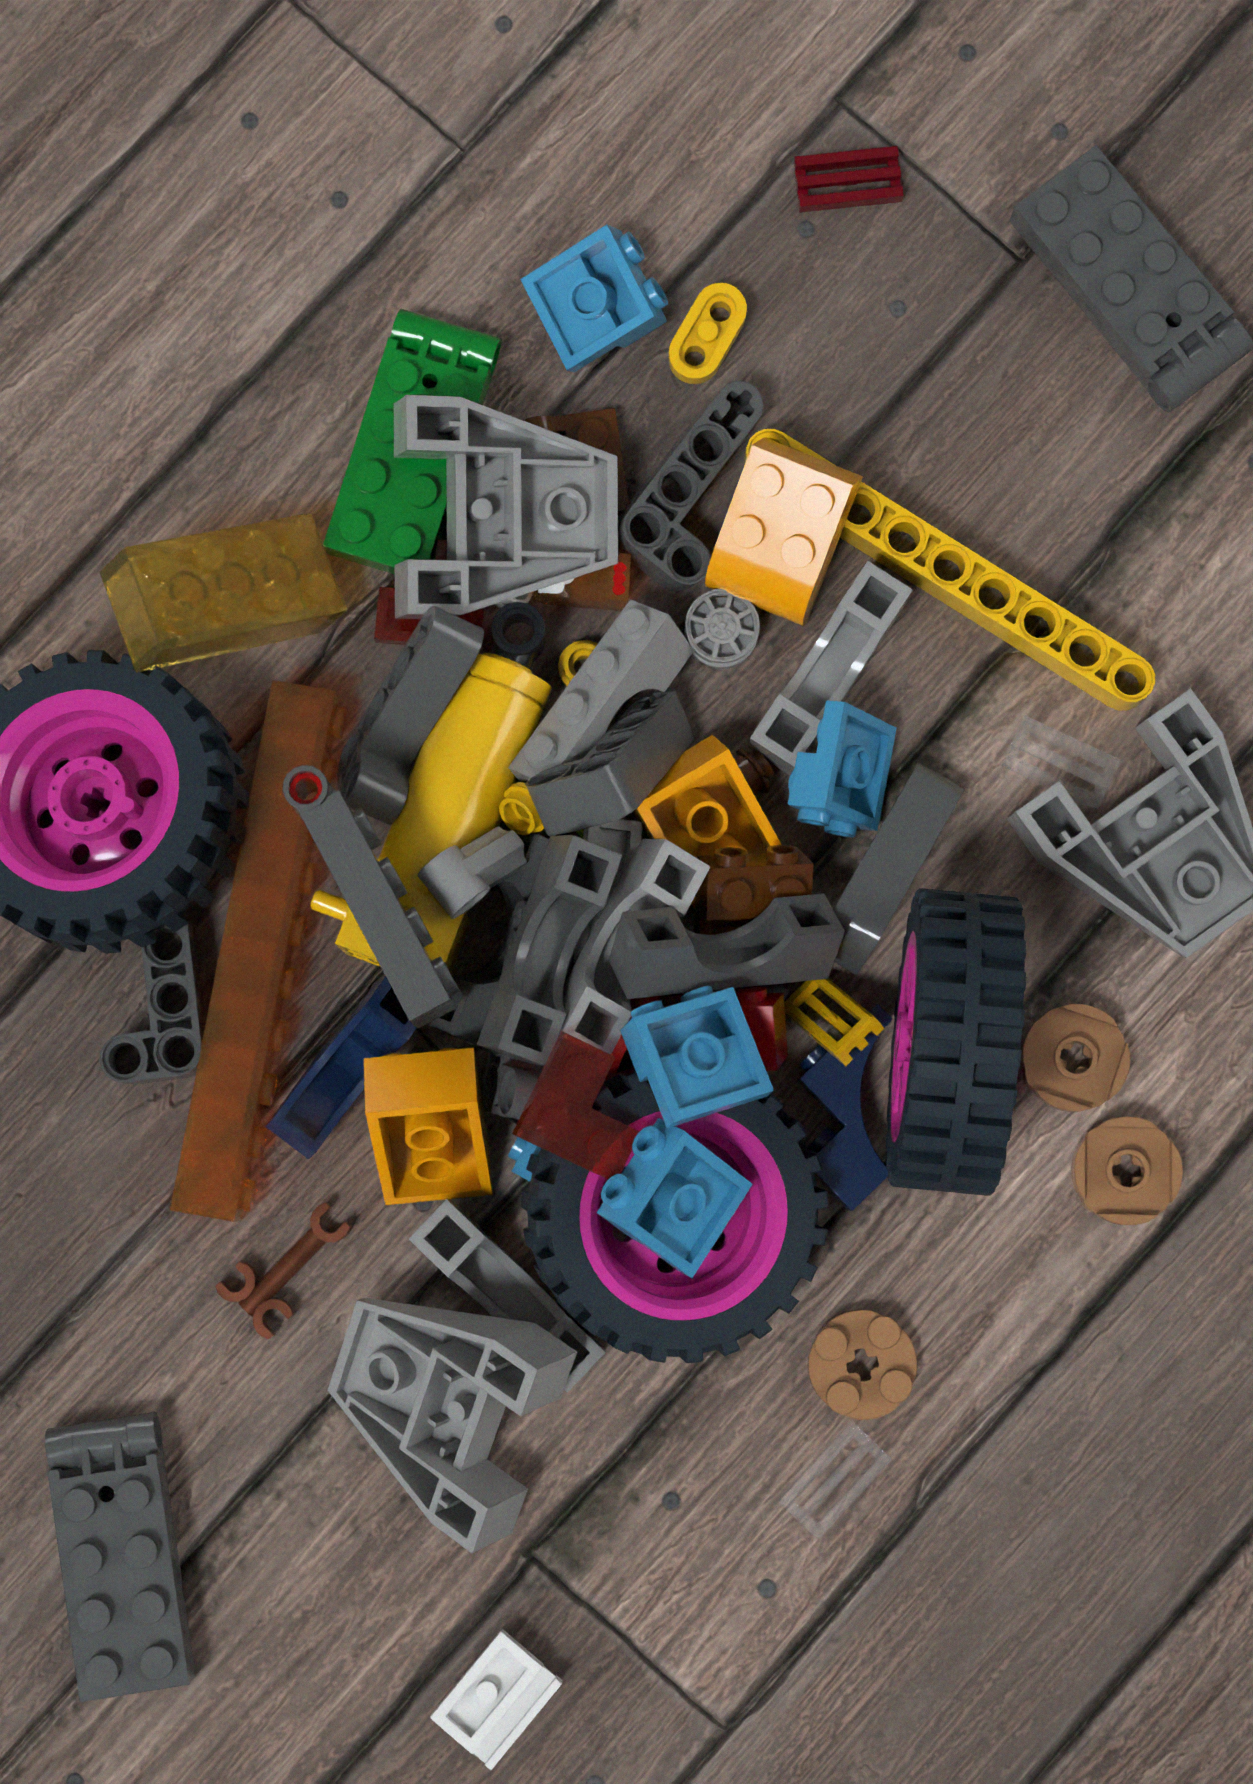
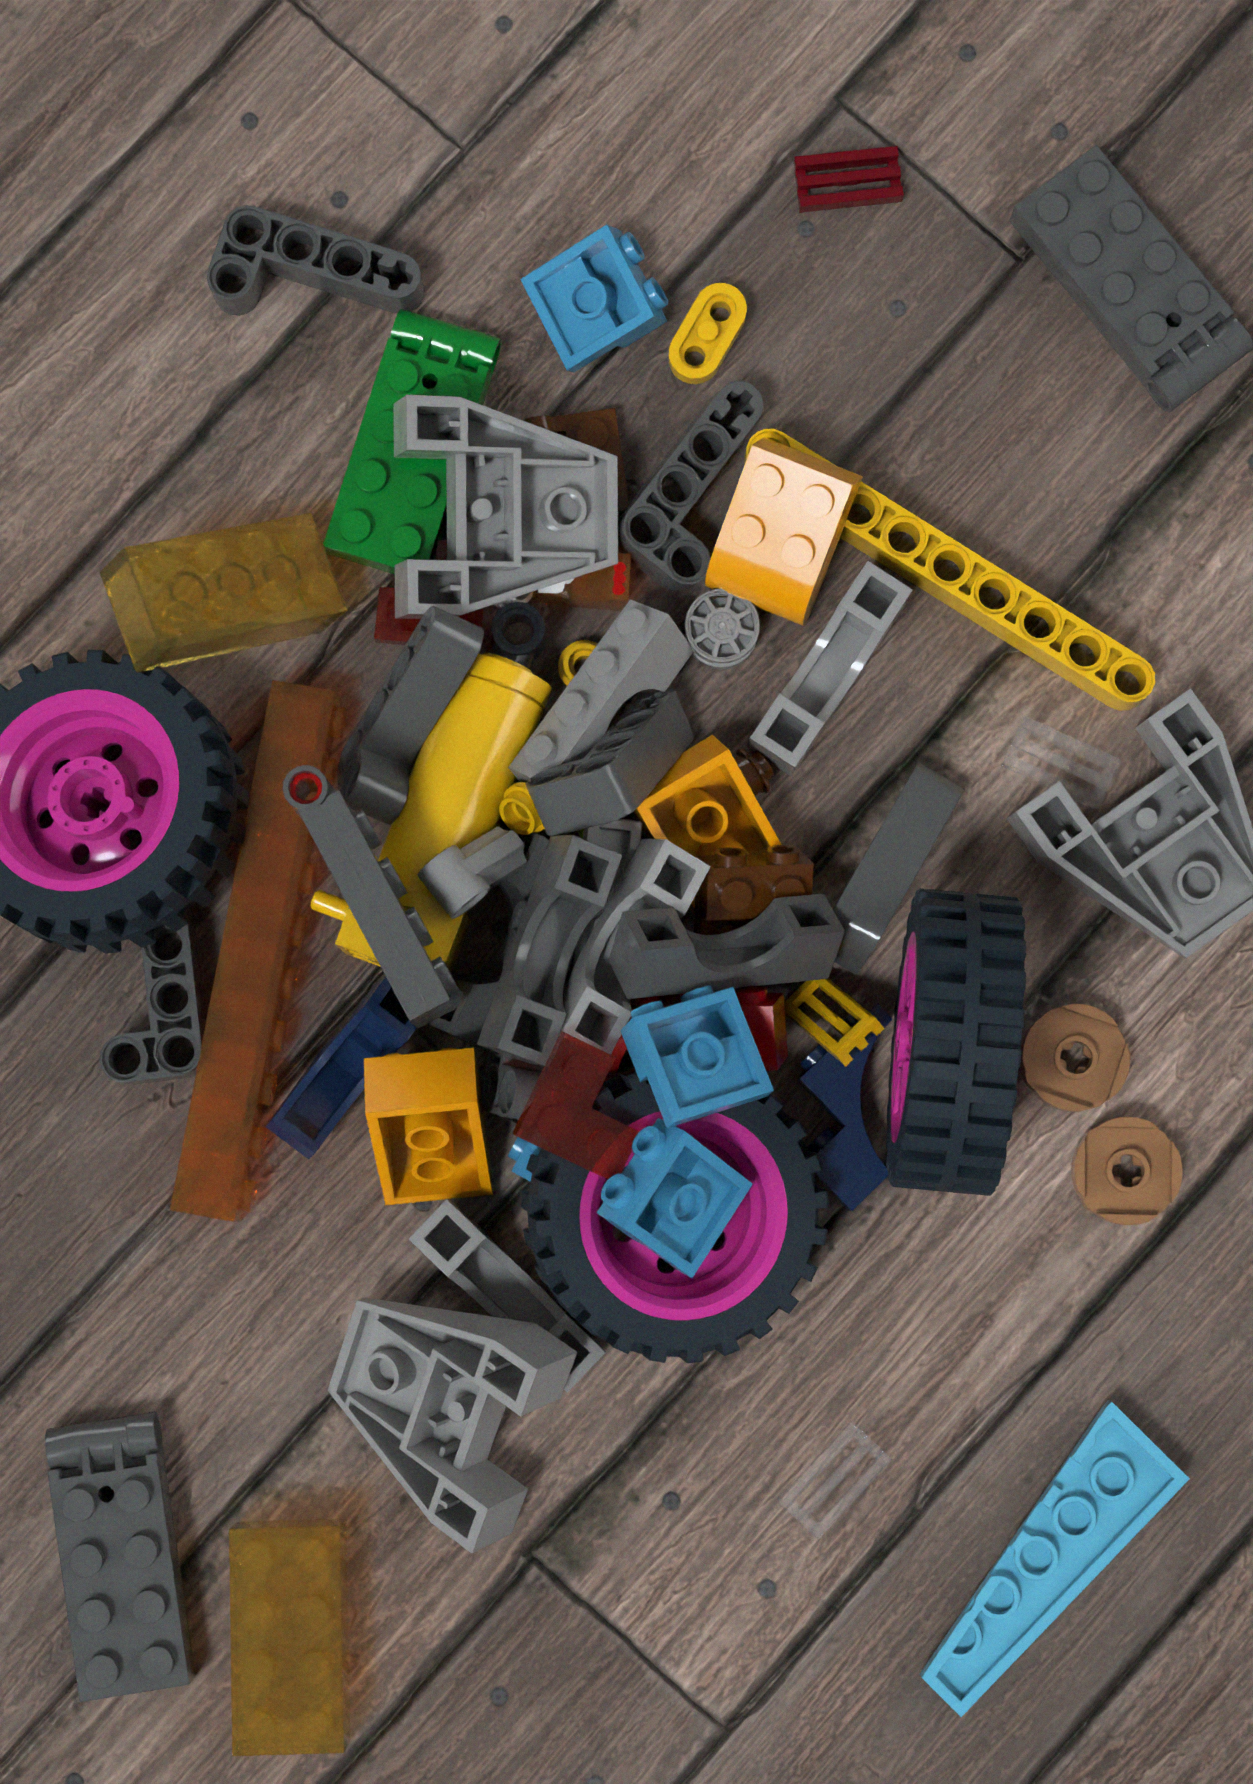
(258, 1295): copper bar -> none
(289, 1637): none -> clear yellow brick
(316, 271): none -> dark grey beam
(496, 1699): white plate -> none
(847, 775): dark azure plate -> none
(888, 1382): medium nougat plate -> none
(1076, 1528): none -> medium azure wing

